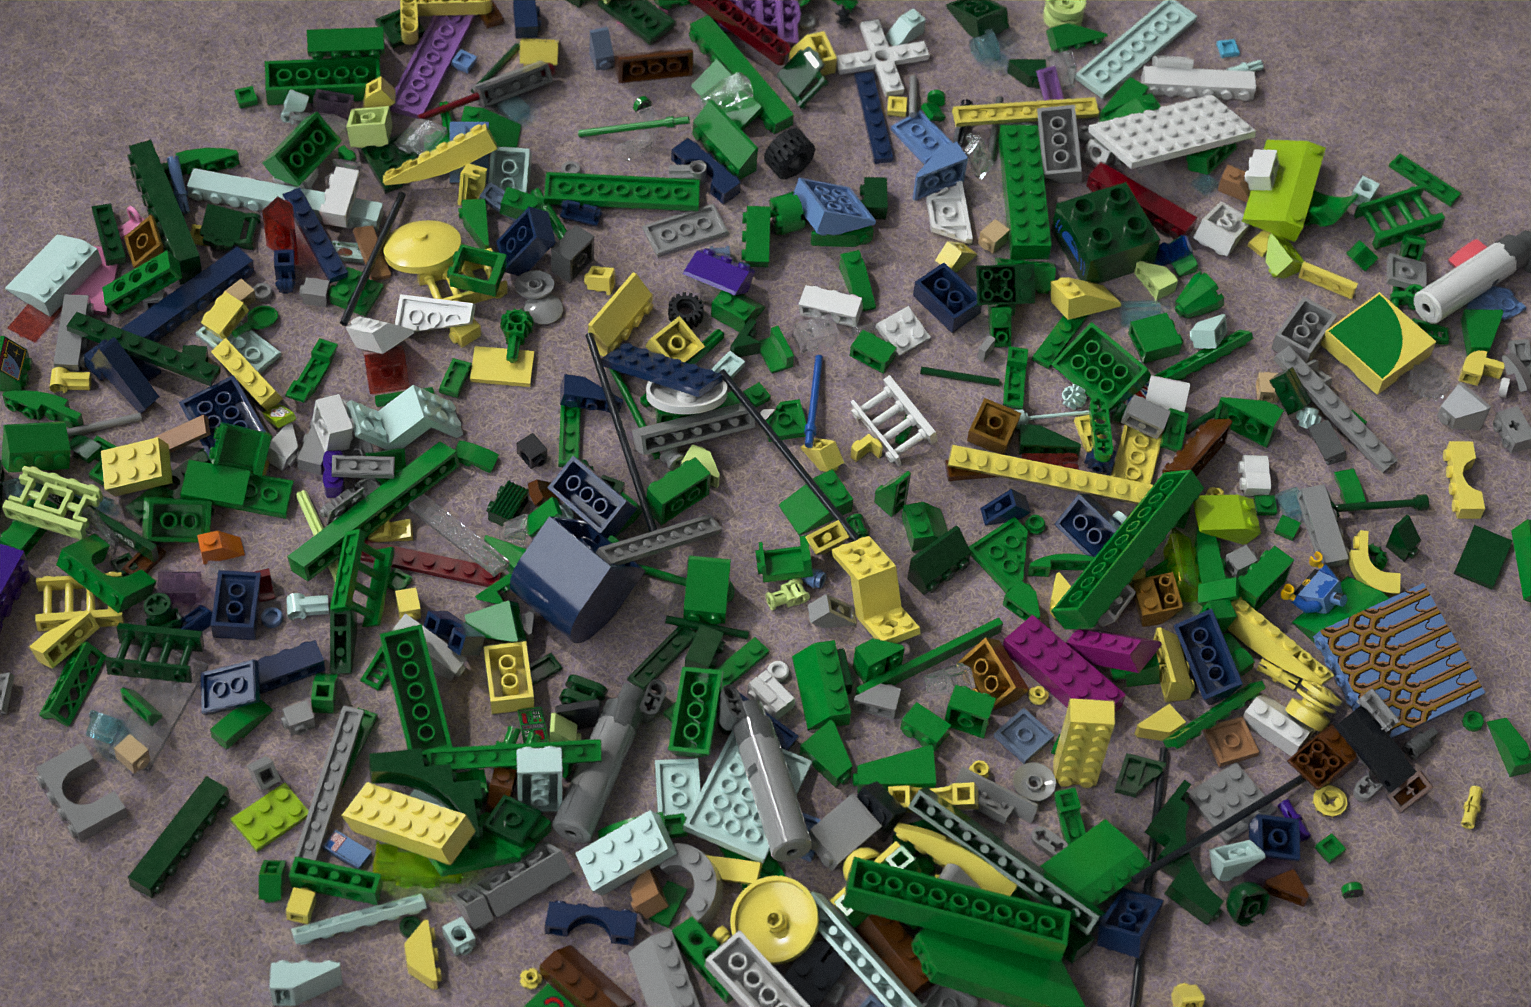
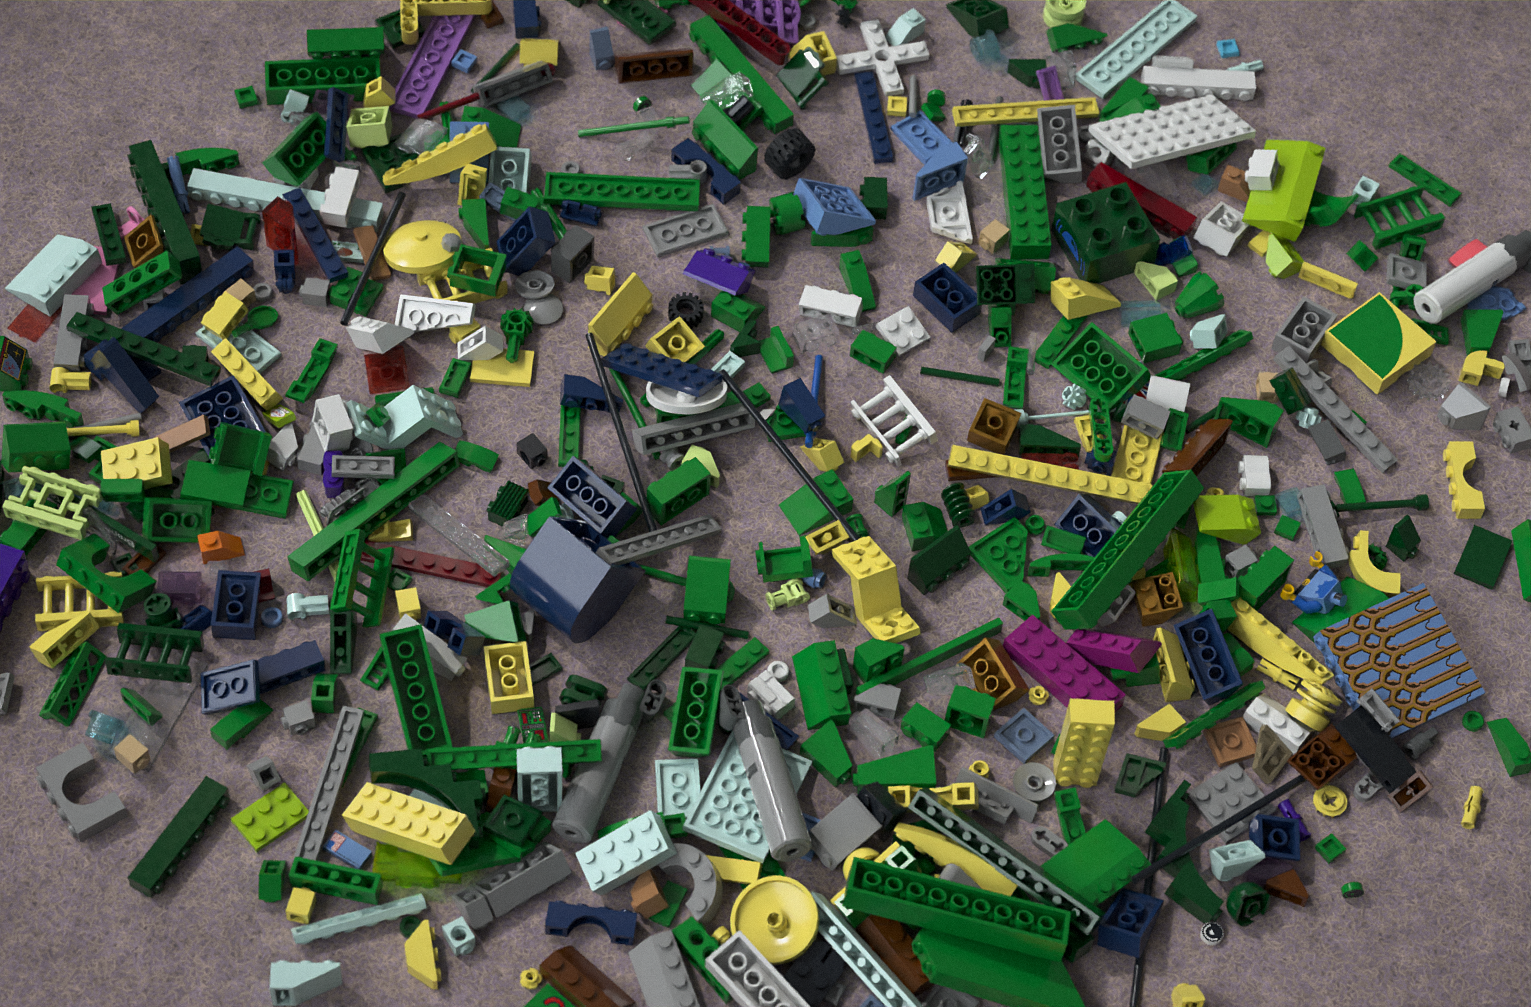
(122, 490): none -> green slope
(130, 428): none -> light yellow piece
(336, 124): none -> dark blue plate
(378, 414): none -> green plate
(451, 242): none -> light grey tile
(480, 345): none -> white slope
(739, 110): none -> black piece
(801, 406): none -> dark blue slope
(873, 734): none -> clear slope
(958, 505): none -> dark green piece
(978, 496): none -> light yellow slope
(1032, 353): none -> clear bar
(1063, 540): none -> green tile
(1211, 933): none -> black tile
(1270, 755): none -> dark tan wing

